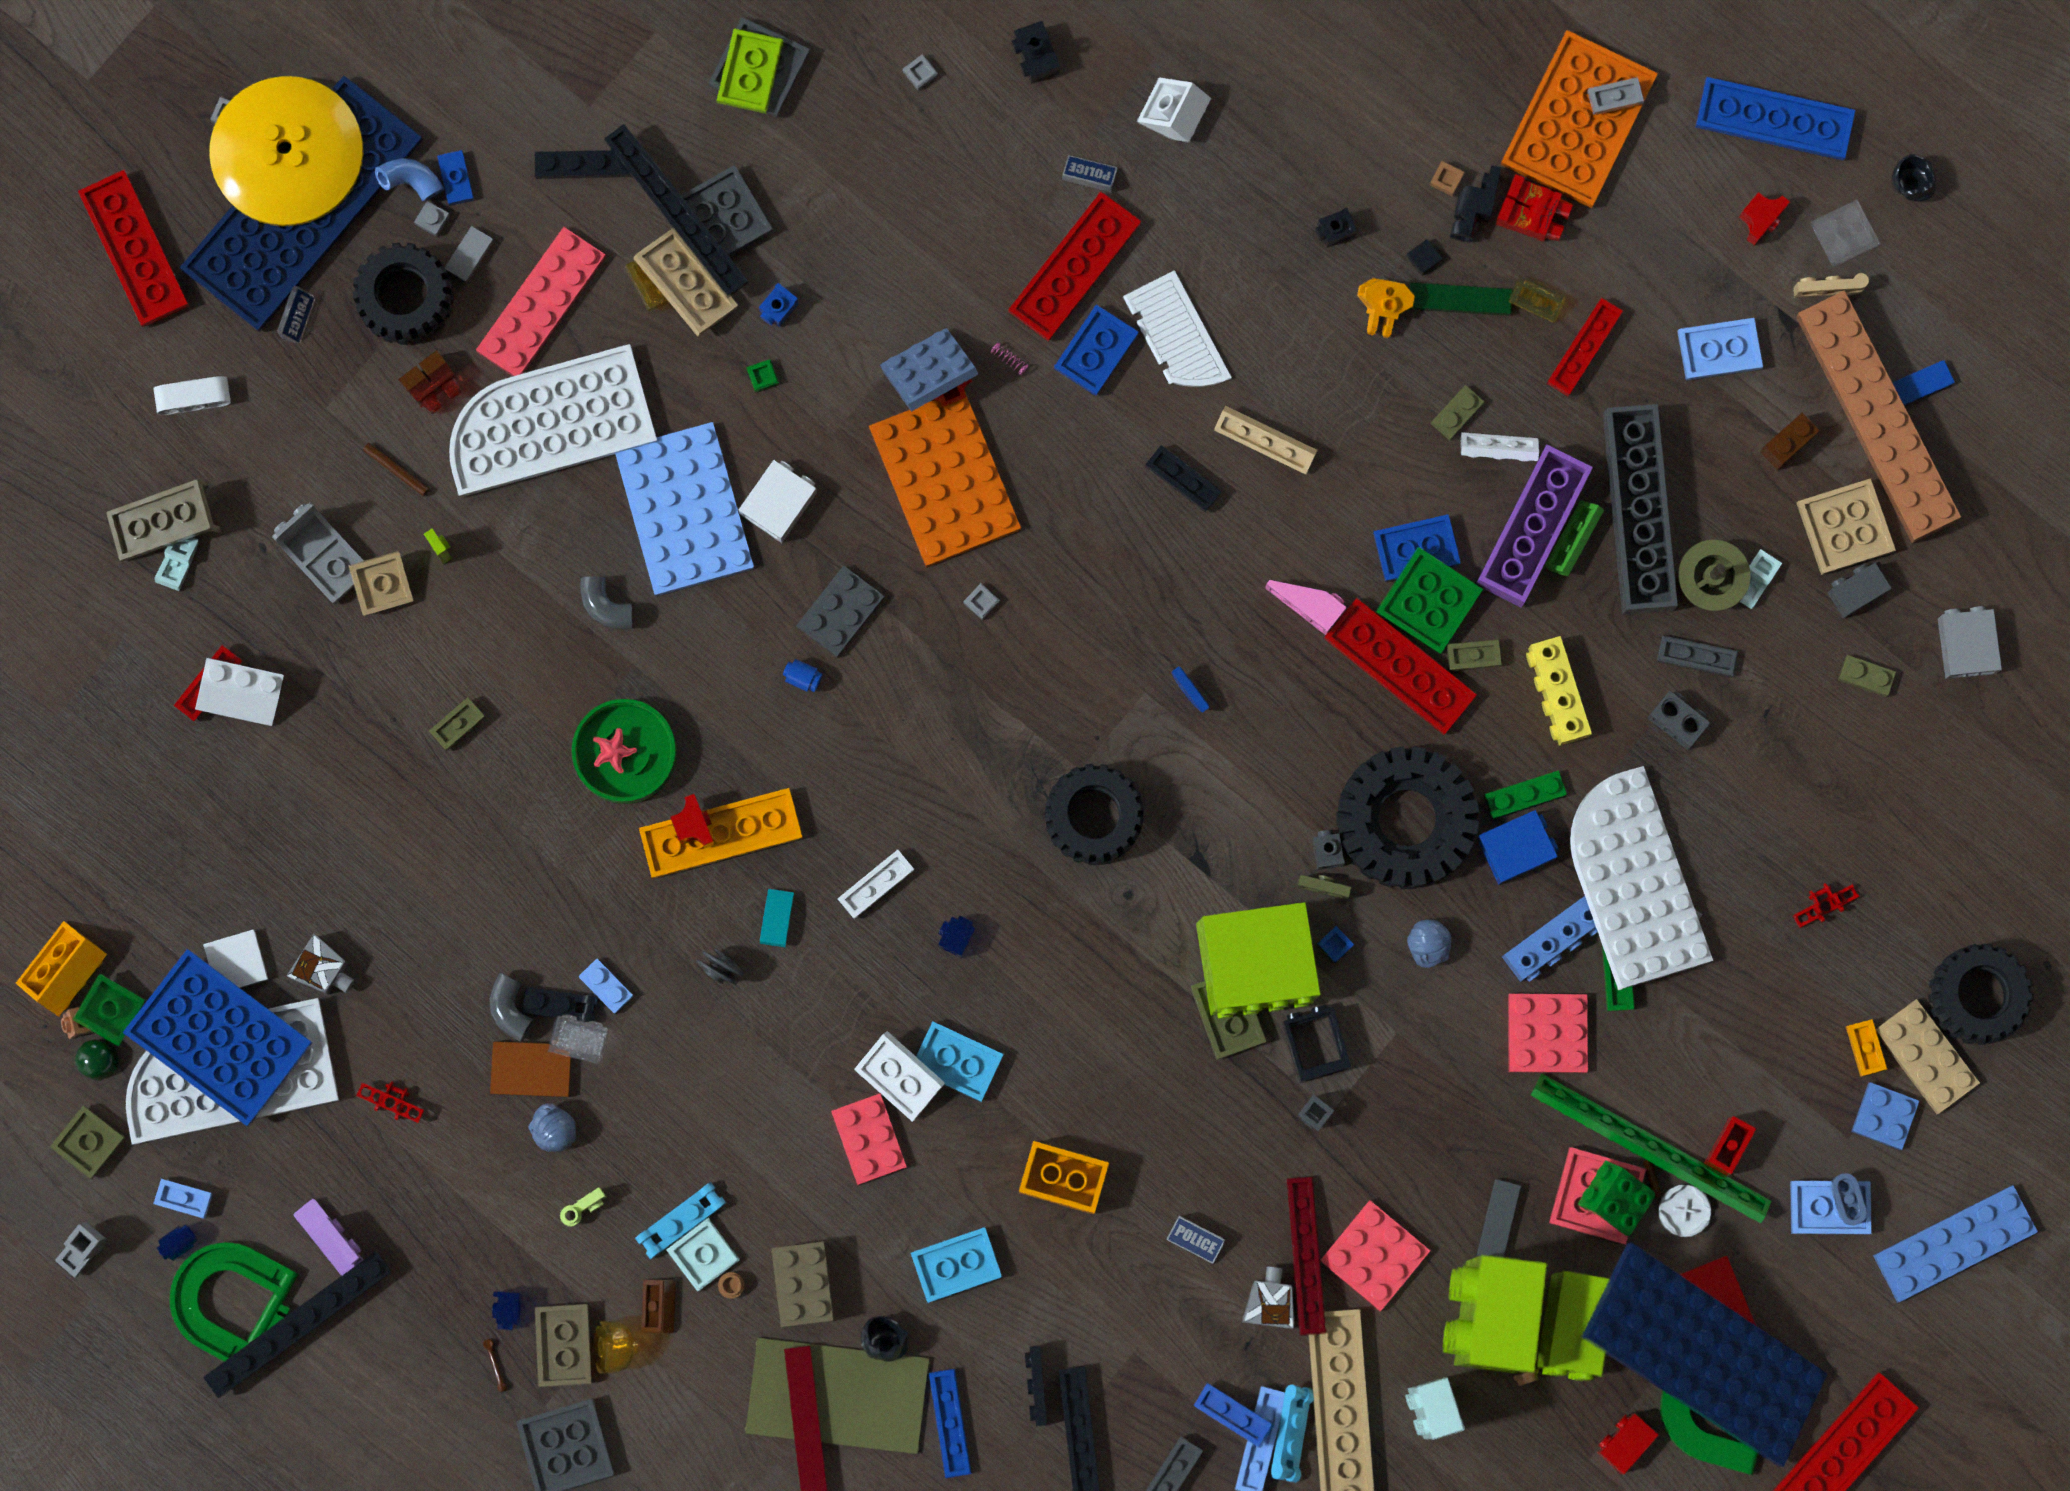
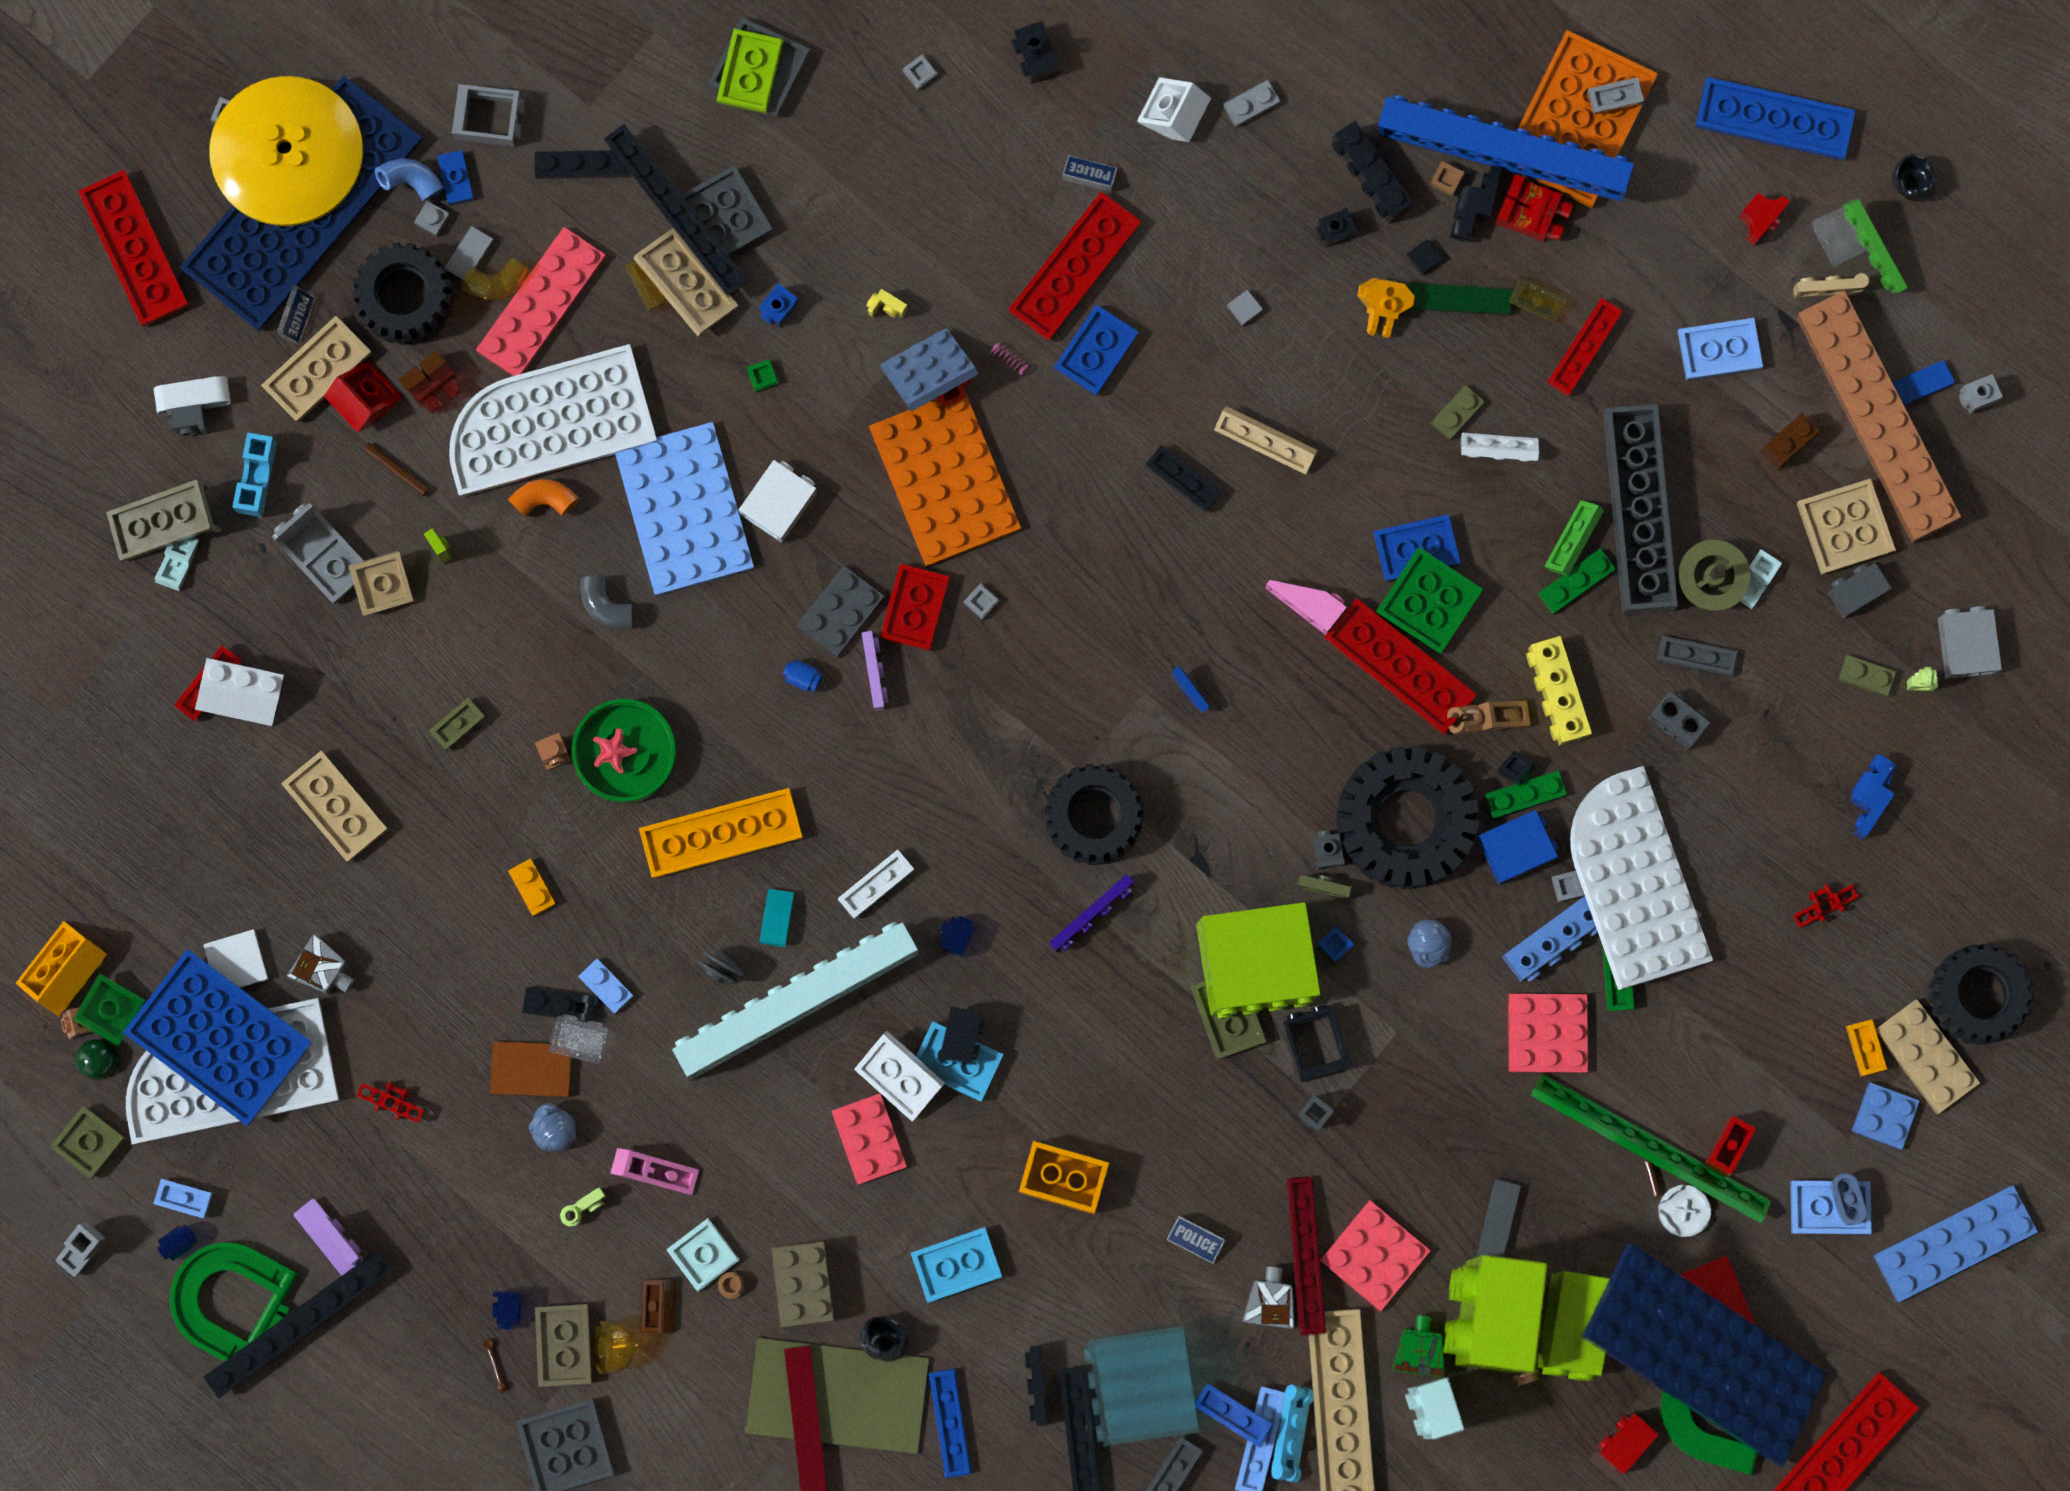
(188, 420): none -> dark grey brick
(258, 464): none -> medium azure arch
(311, 371): none -> tan plate
(334, 806): none -> tan plate
(362, 396): none -> red slope
(468, 92): none -> light grey window
(497, 285): none -> clear yellow cylinder
(504, 1008): dark grey cylinder -> none
(532, 887): none -> light orange plate
(544, 492): none -> orange cylinder
(553, 751): none -> nougat brick
(654, 1171): none -> bright pink slope
(680, 1220): medium azure plate -> none
(693, 823): red brick -> none
(795, 1001): none -> light aqua brick
(875, 671): none -> lavender plate
(891, 305): none -> light yellow bracket
(914, 607): none -> red plate
(961, 1036): none -> black brick
(1100, 907): none -> dark purple plate
(1141, 1386): none -> clear light blue brick
(1176, 333): white piece -> none
(1244, 307): none -> light grey tile
(1251, 103): none -> light grey plate
(1371, 172): none -> black brick
(1420, 1350): none -> green torso
(1474, 655): olive plate -> none
(1490, 716): none -> medium nougat plate
(1505, 148): none -> blue brick
(1516, 768): none -> black plate
(1534, 526): medium lavender brick -> none
(1567, 886): none -> light grey plate
(1576, 1177): coral plate -> none
(1579, 580): none -> green plate
(1617, 1197): green bracket -> none
(1869, 238): none -> bright green plate
(1871, 793): none -> blue plate
(1924, 680): none -> yellowish green plate
(1980, 394): none -> light grey brick

